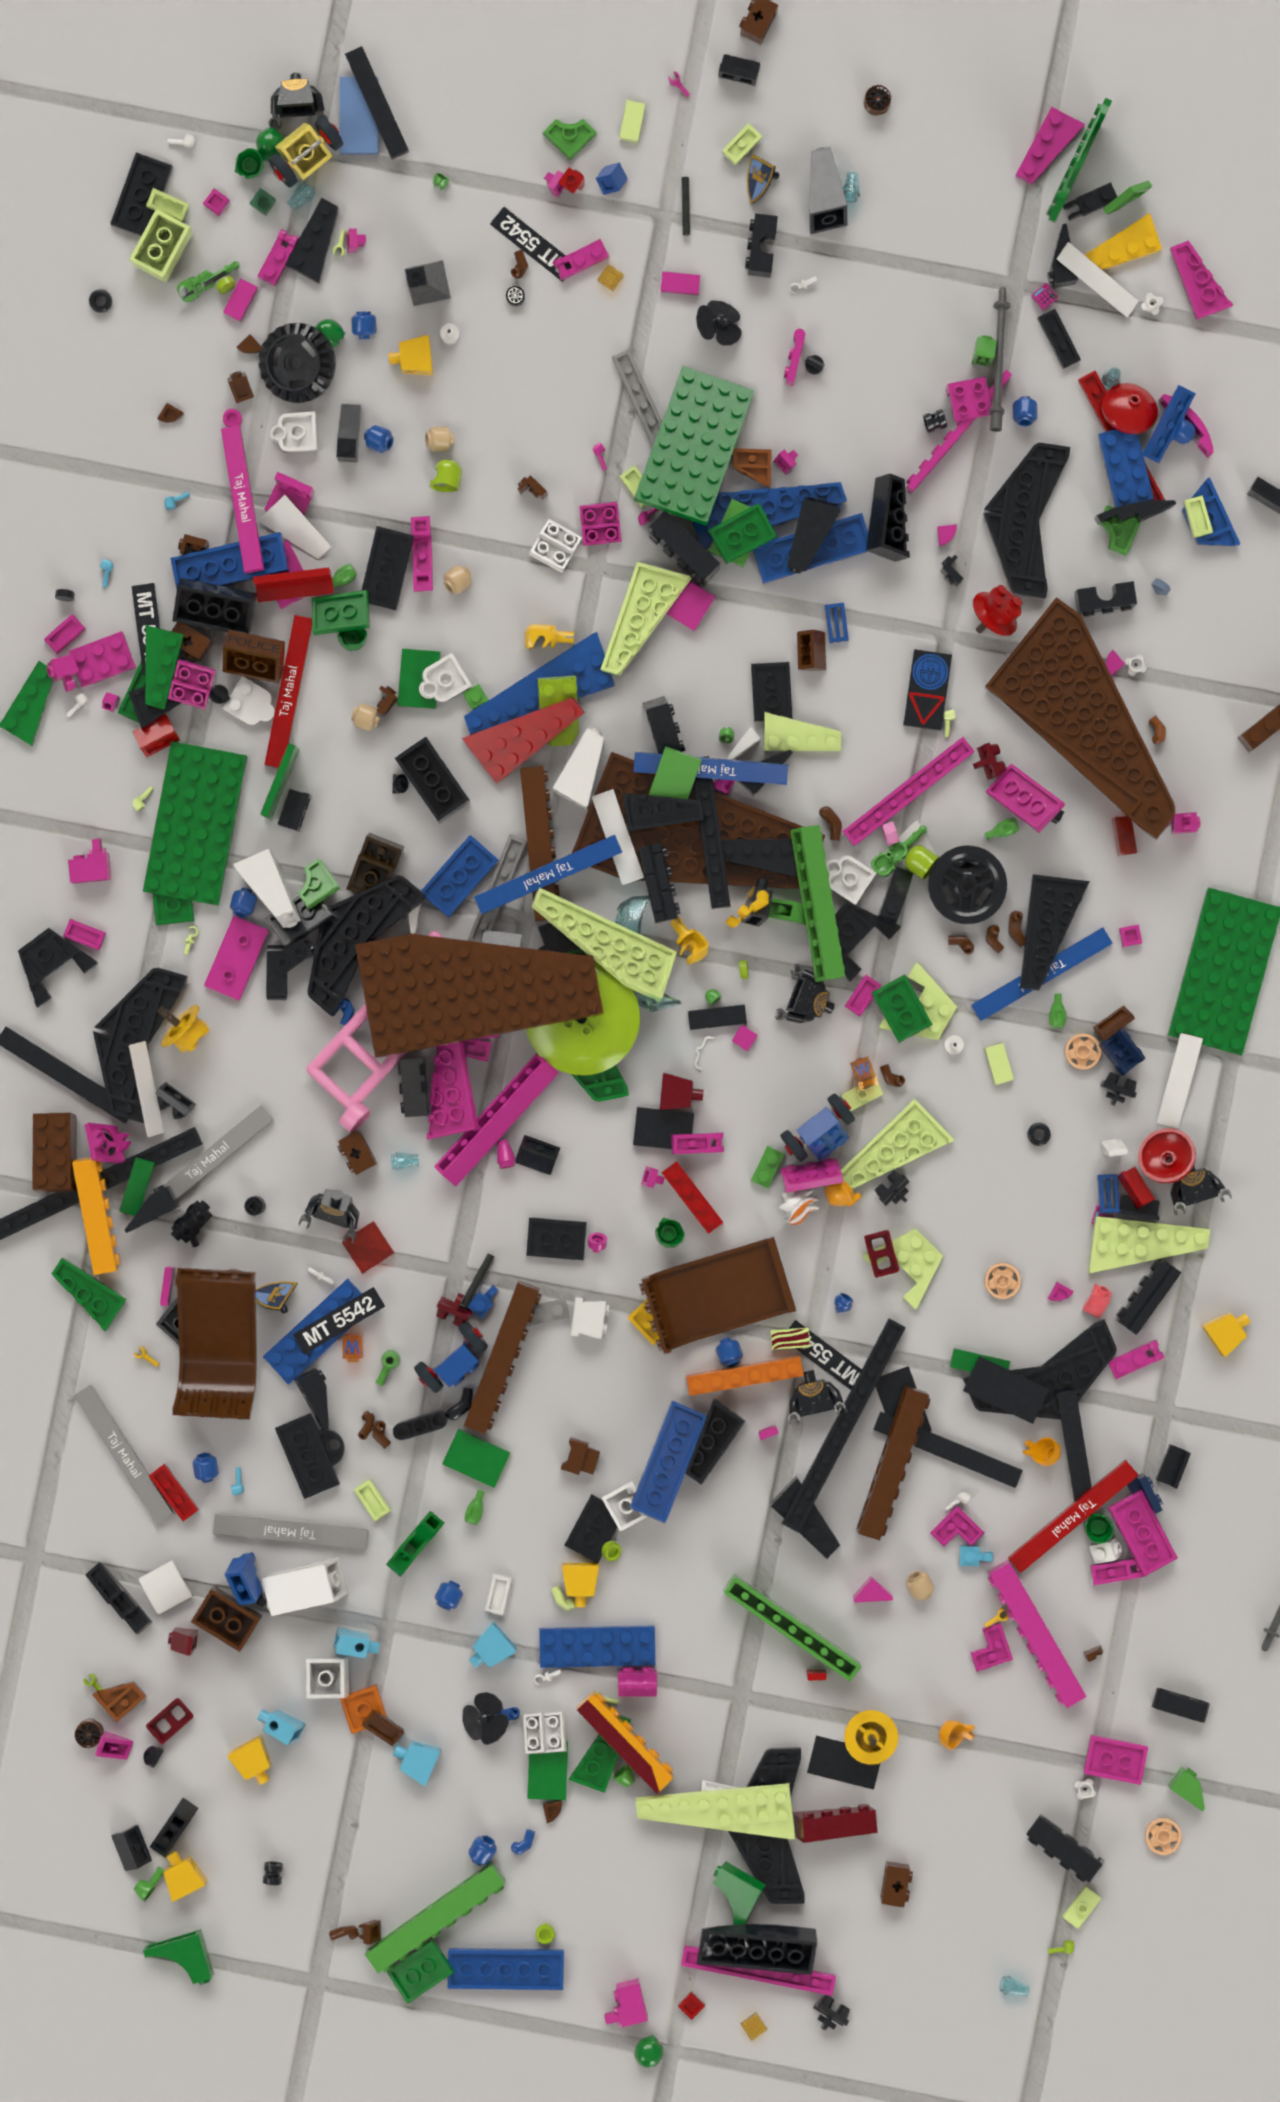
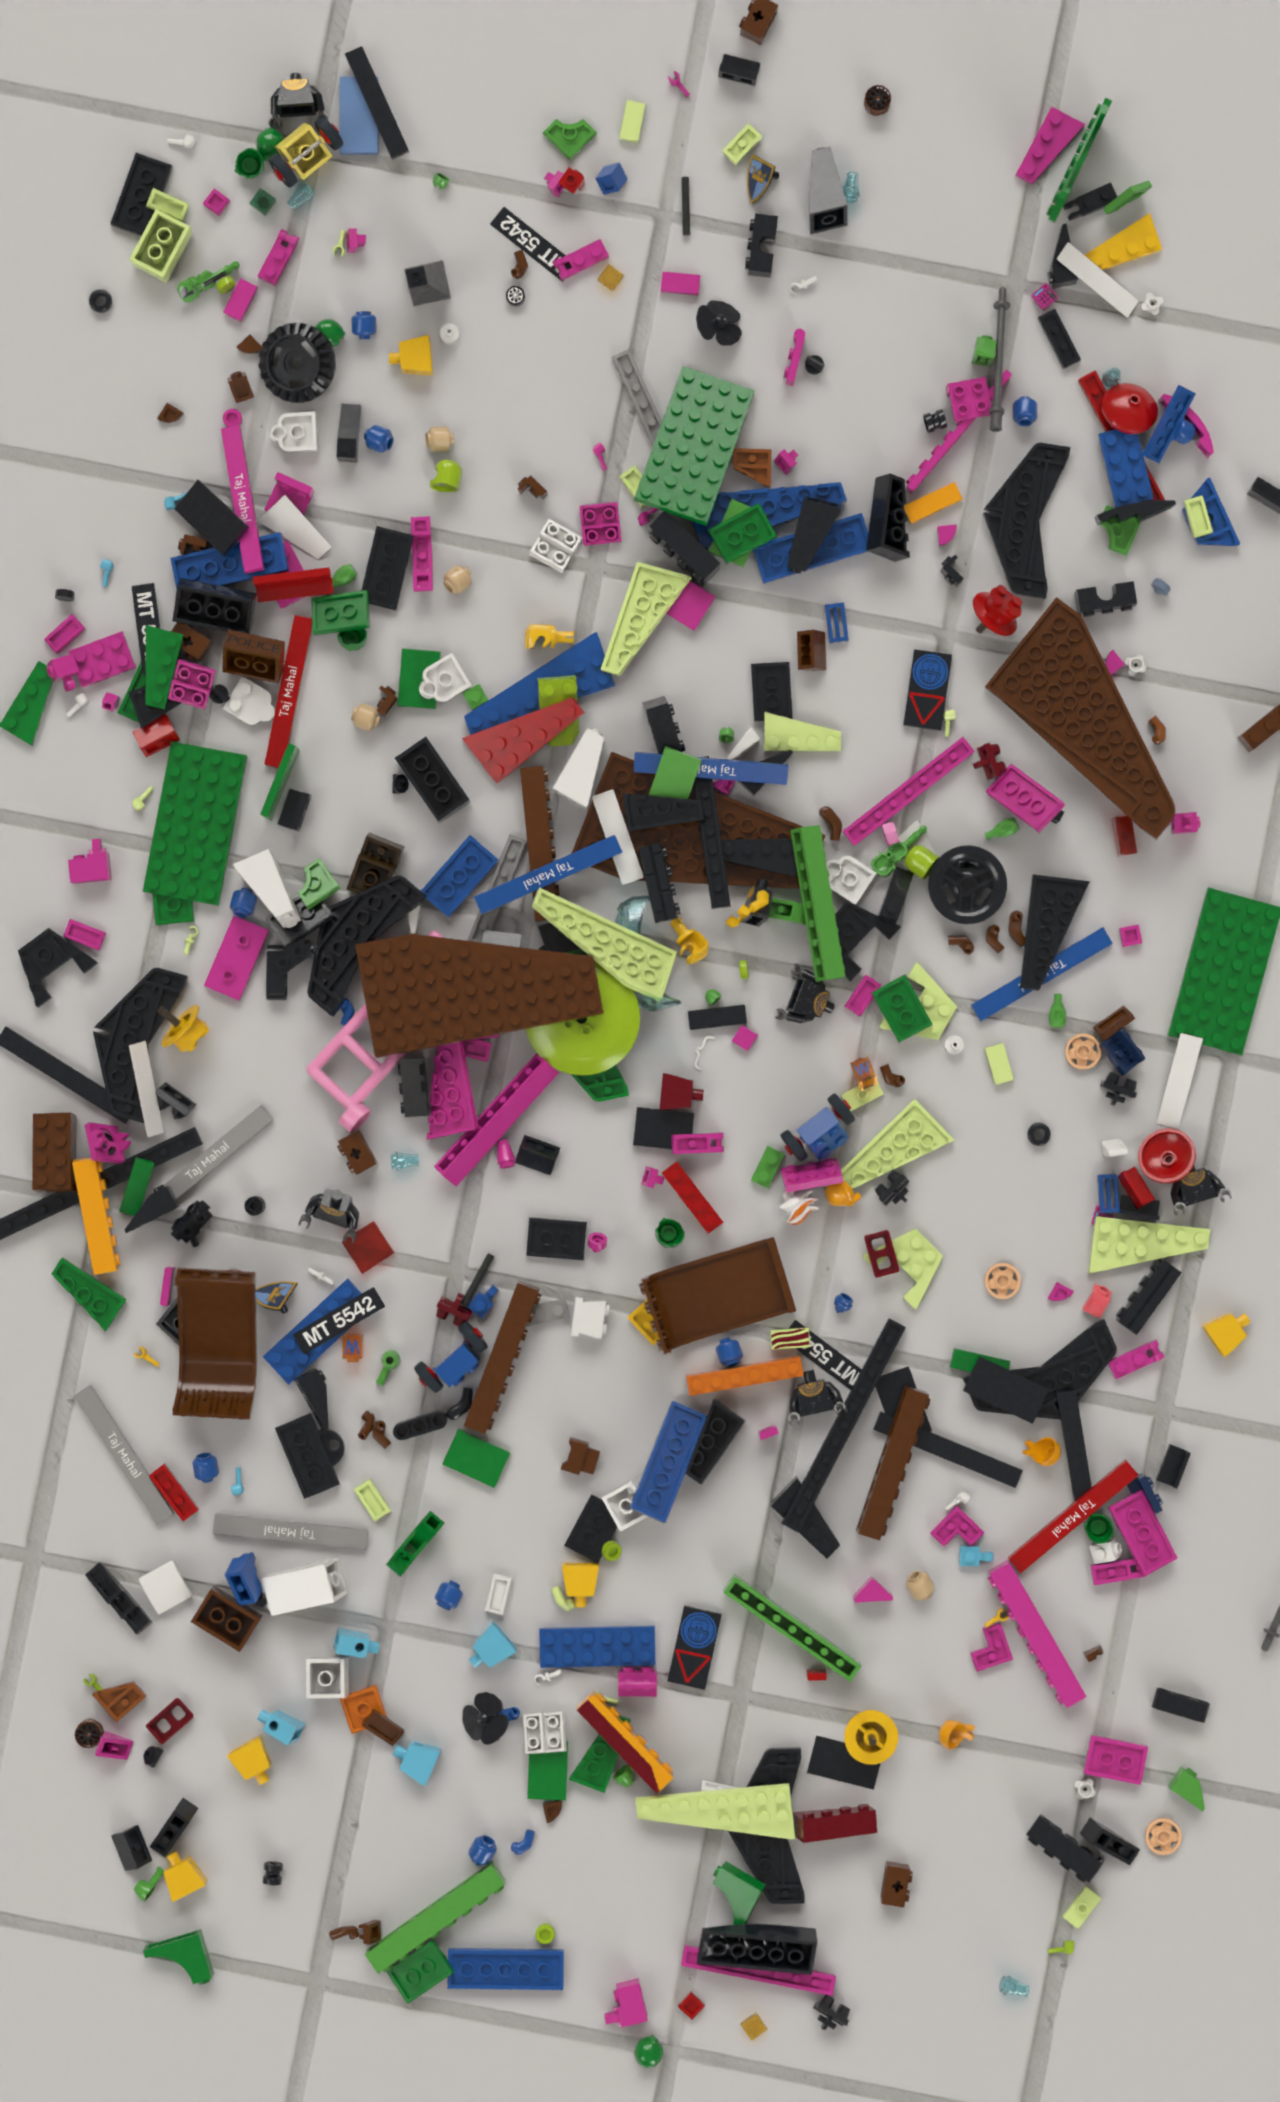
(183, 1640): dark red slope -> none
(211, 517): none -> black tile
(312, 247): black wing -> none
(475, 1509): bright green piece -> none
(694, 1647): none -> black tile
(932, 503): none -> light orange tile
(1109, 1841): none -> black slope
(1201, 288): dark pink wing -> none

